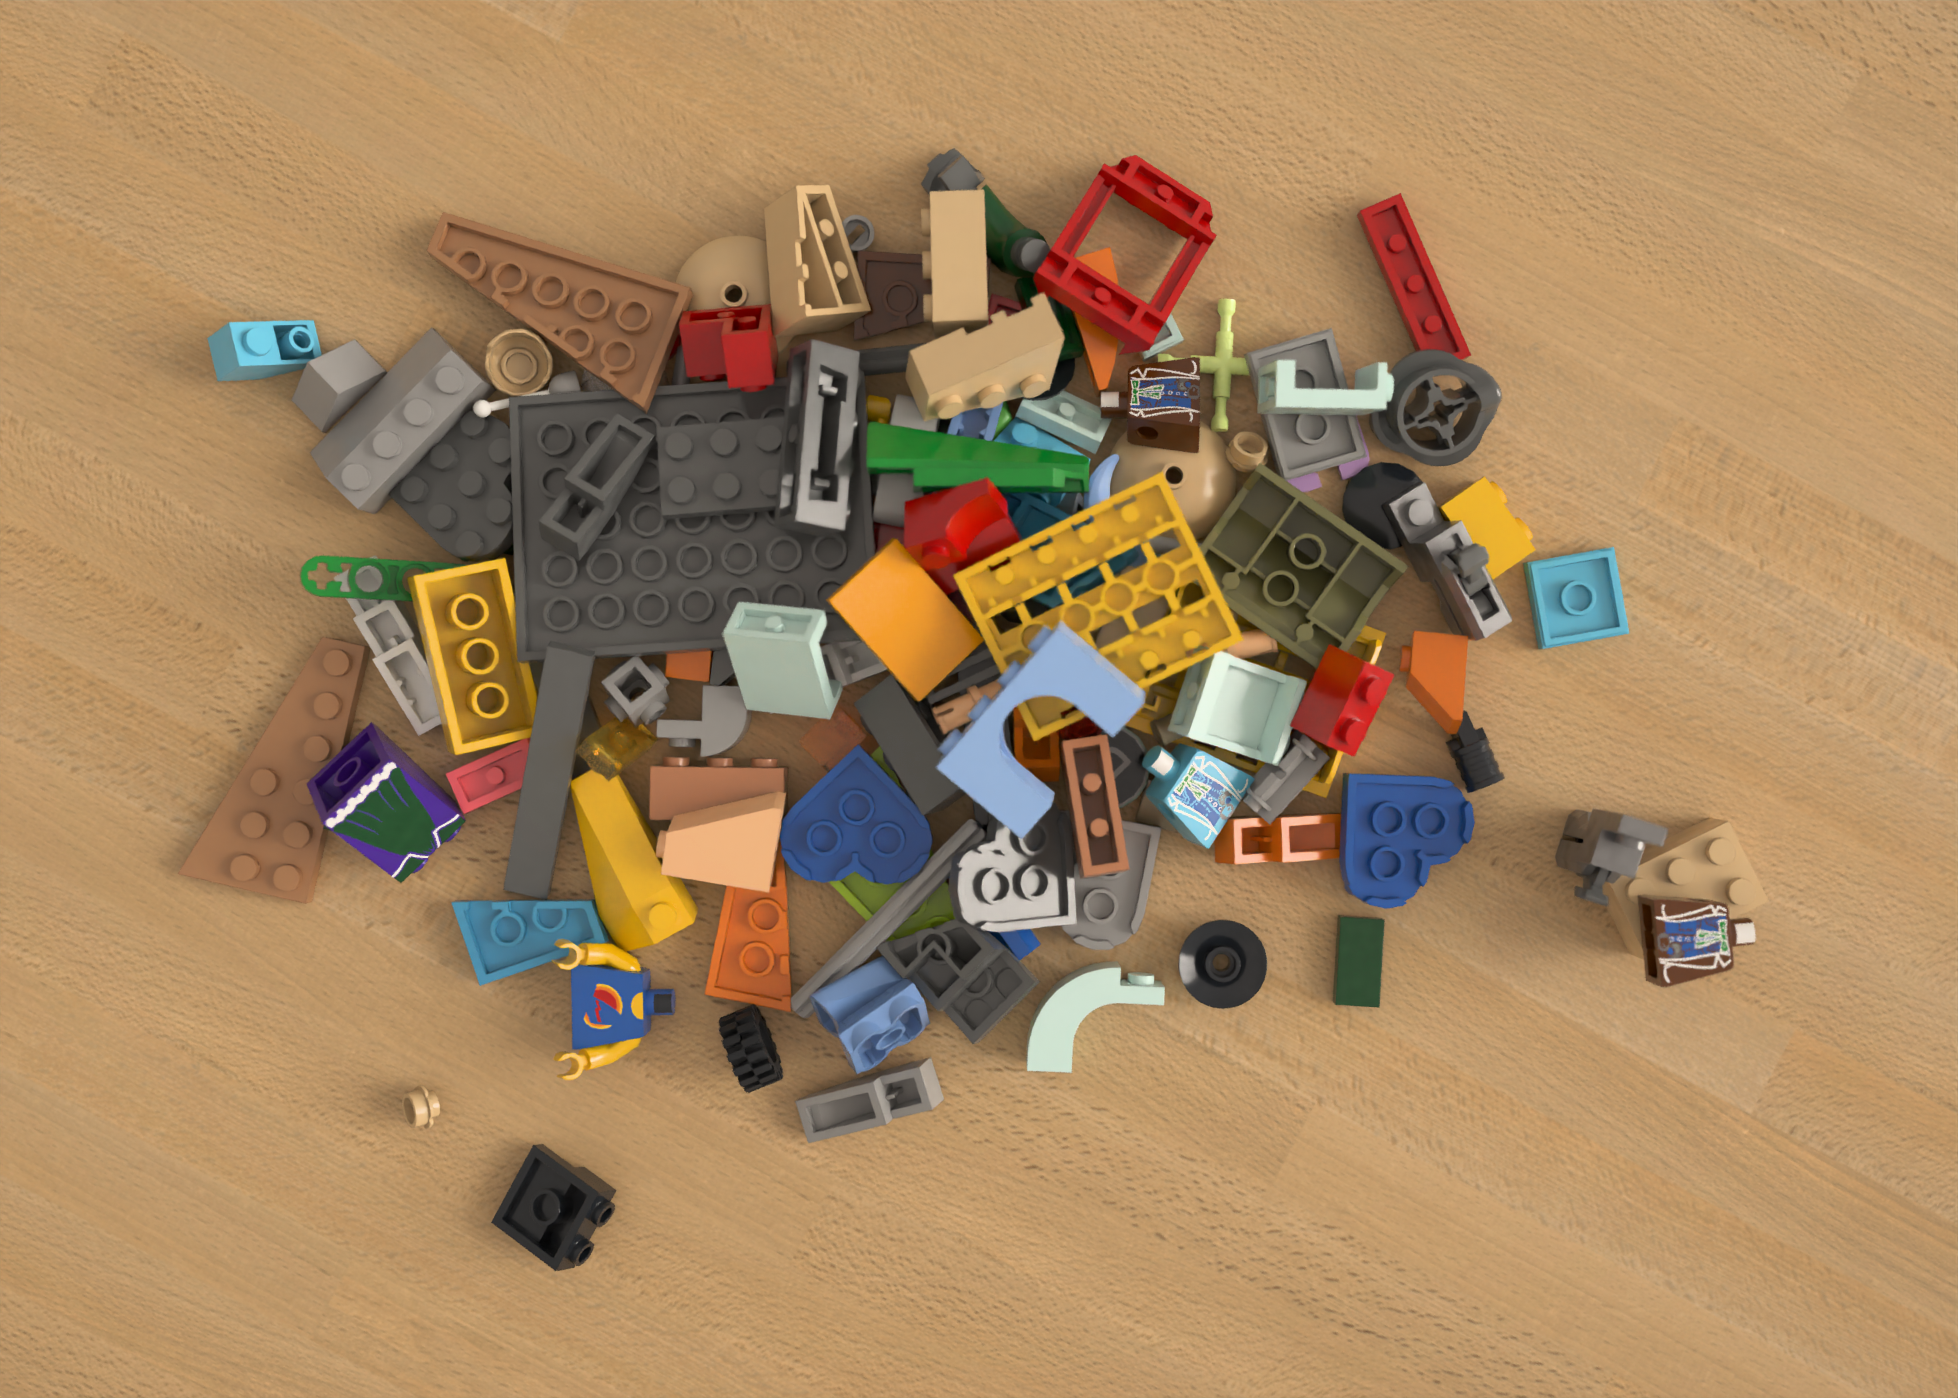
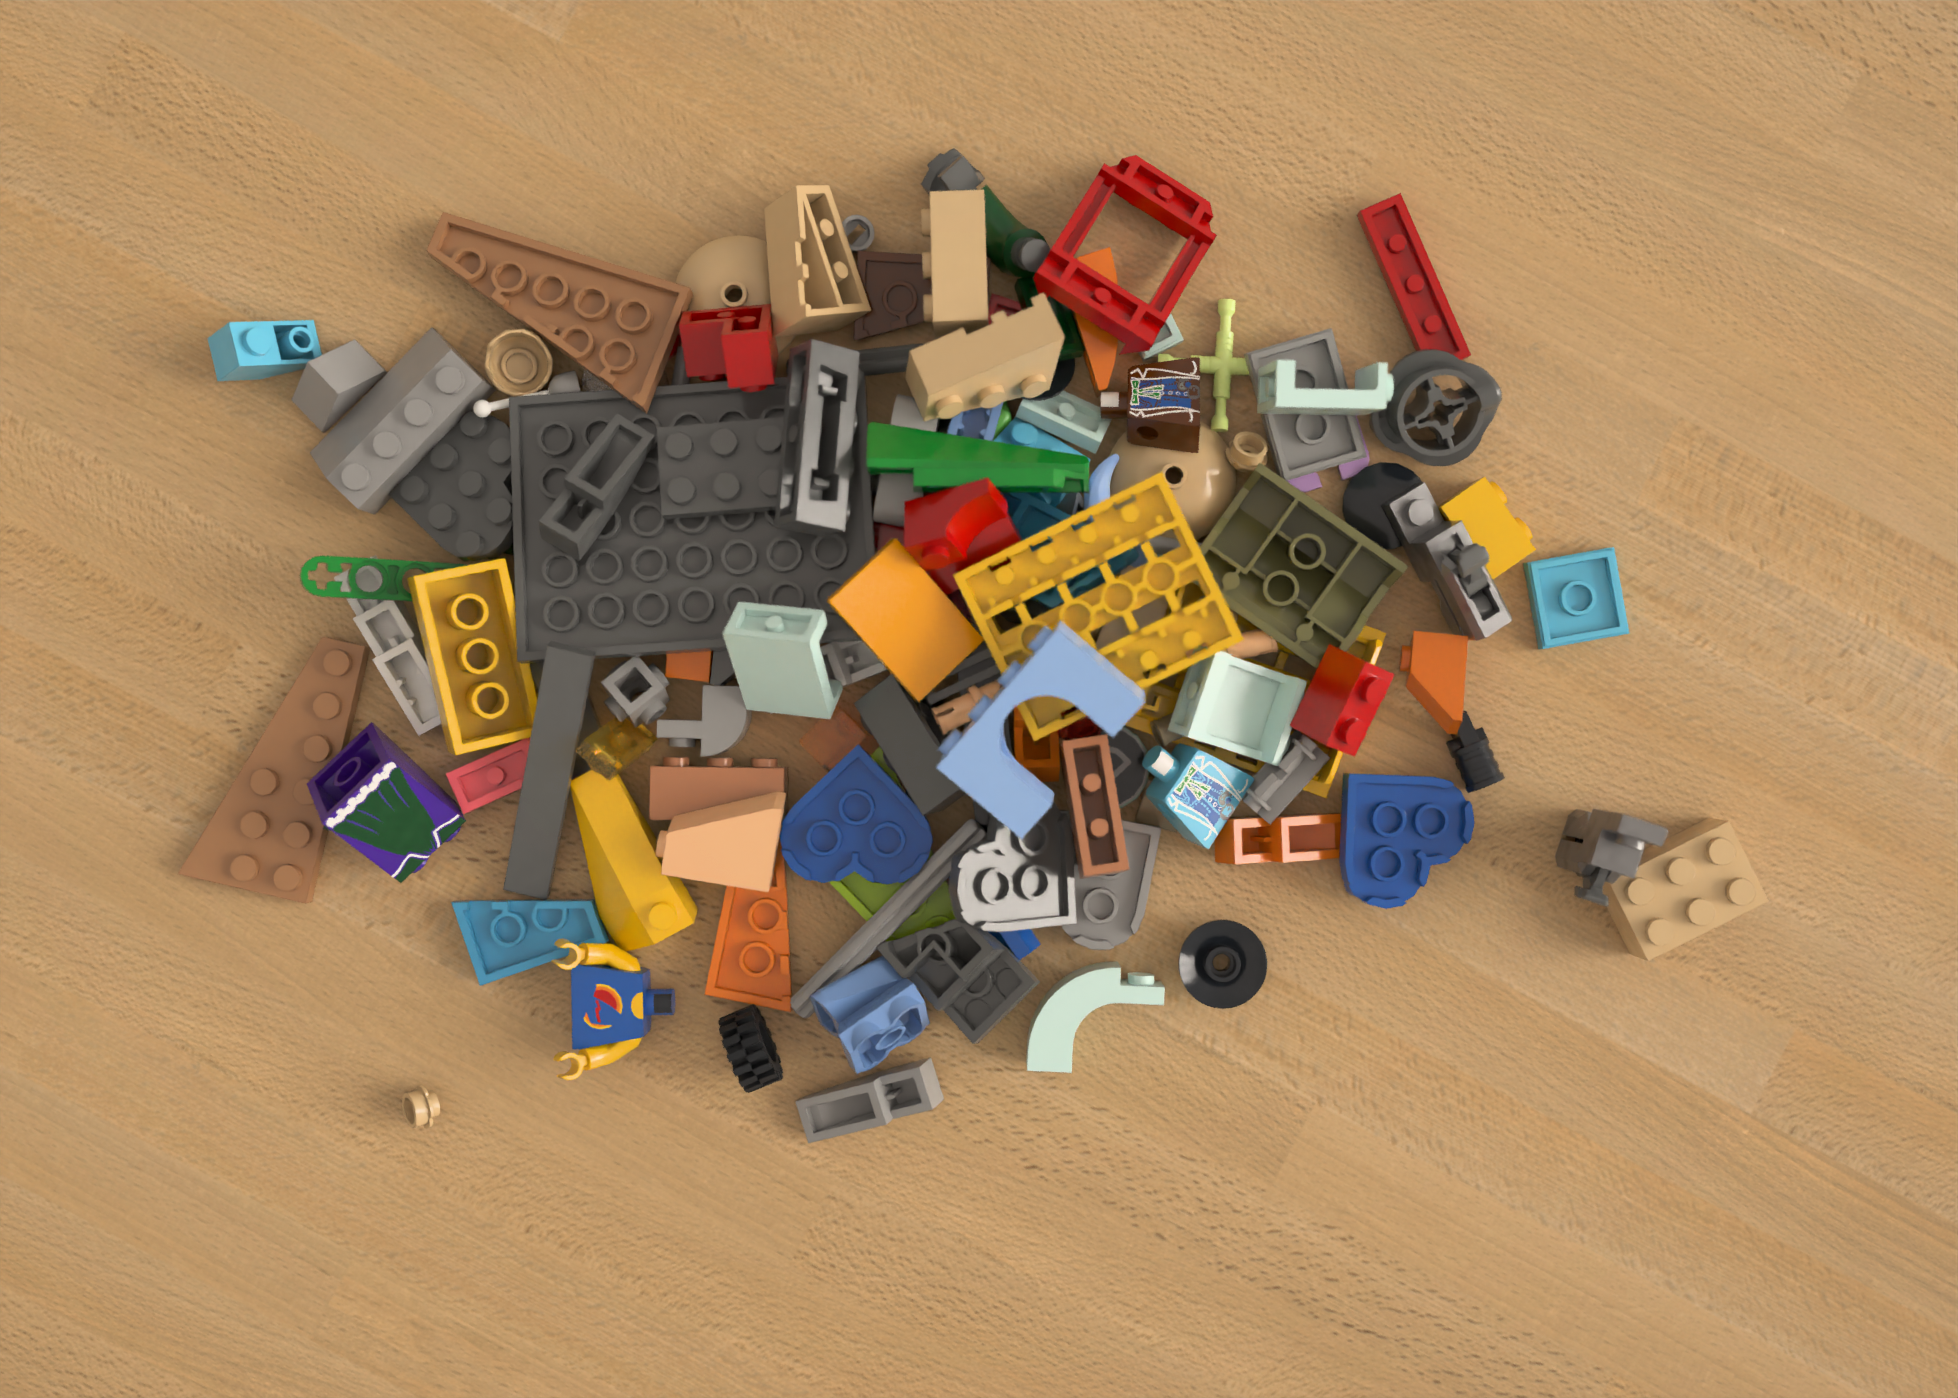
(555, 1209): black plate -> none
(879, 409): yellow hand -> none
(1358, 961): dark green tile -> none
(1688, 938): reddish brown torso -> none

